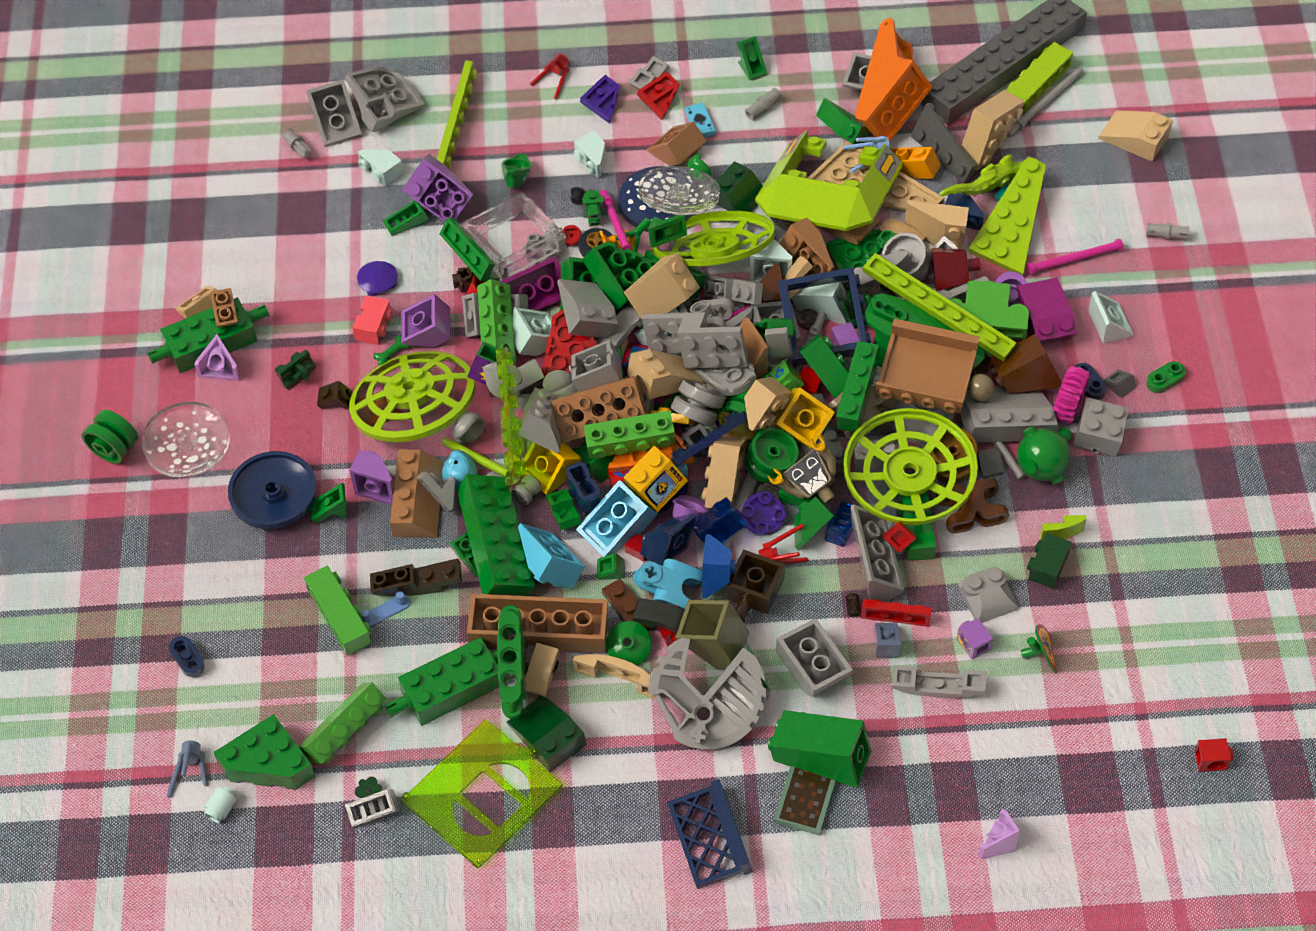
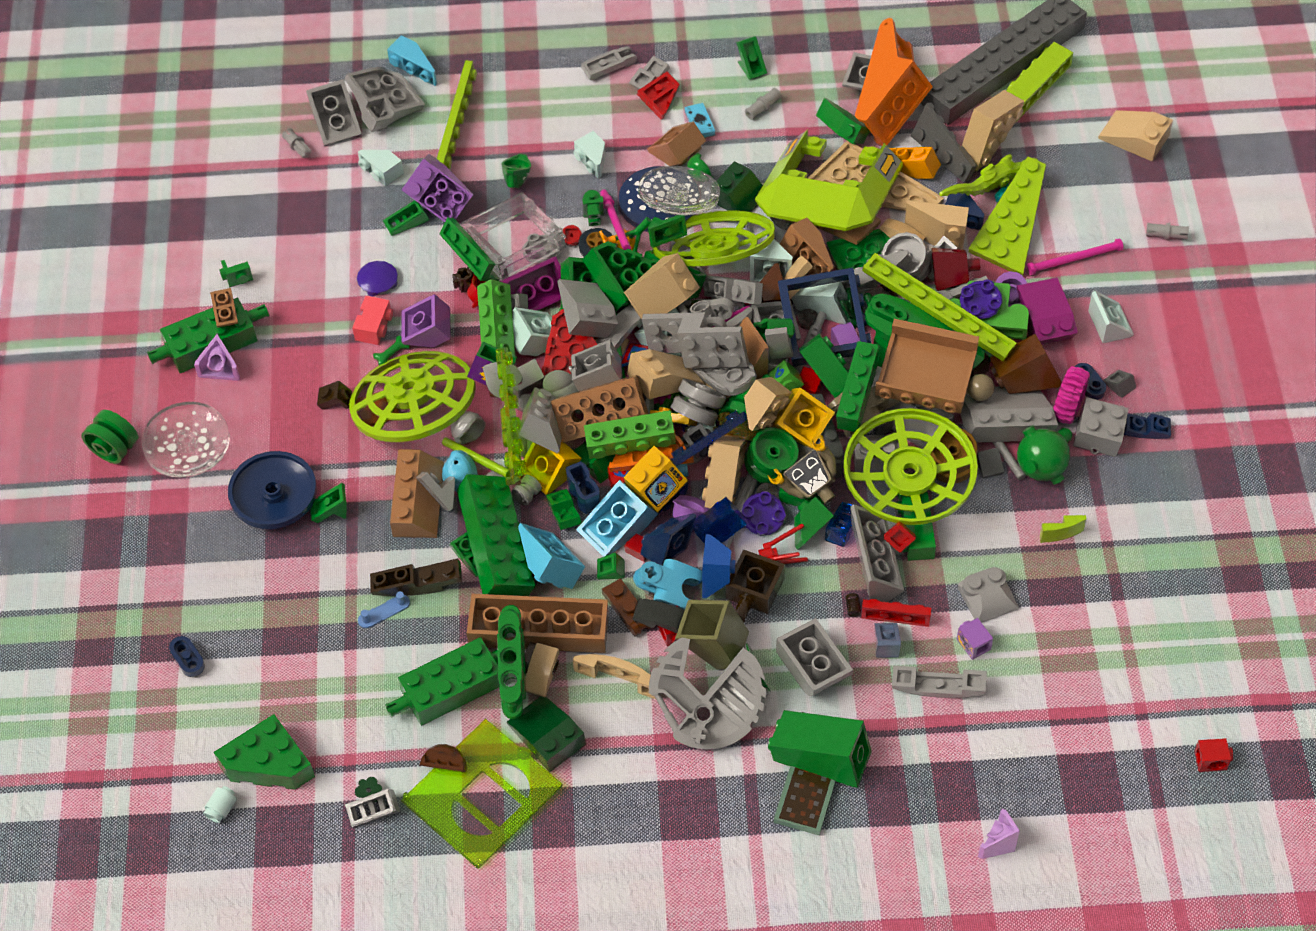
(189, 755): sand blue plant -> none
(197, 303): tan slope -> none
(236, 274): none -> green bracket
(296, 369): dark green hips -> none
(337, 609): bright green brick -> none
(342, 723): bright green brick -> none
(371, 477): medium lavender slope -> none
(409, 57): none -> medium azure slope
(444, 757): none -> reddish brown plate
(471, 314): light grey slope -> none
(557, 65): red plant -> none
(577, 194): black piece -> none
(602, 98): dark purple wing -> none
(608, 62): none -> light grey hinge
(640, 645): green dish -> none
(730, 833): dark blue fence -> none
(870, 141): light blue plant -> none
(883, 237): green plate -> none
(976, 507): reddish brown piece -> none
(981, 299): none -> dark purple dish
(1022, 121): light grey bar -> none
(1044, 646): shield -> none
(1049, 560): dark green brick -> none
(1150, 428): none -> dark blue slope
(1167, 376): green plate -> none

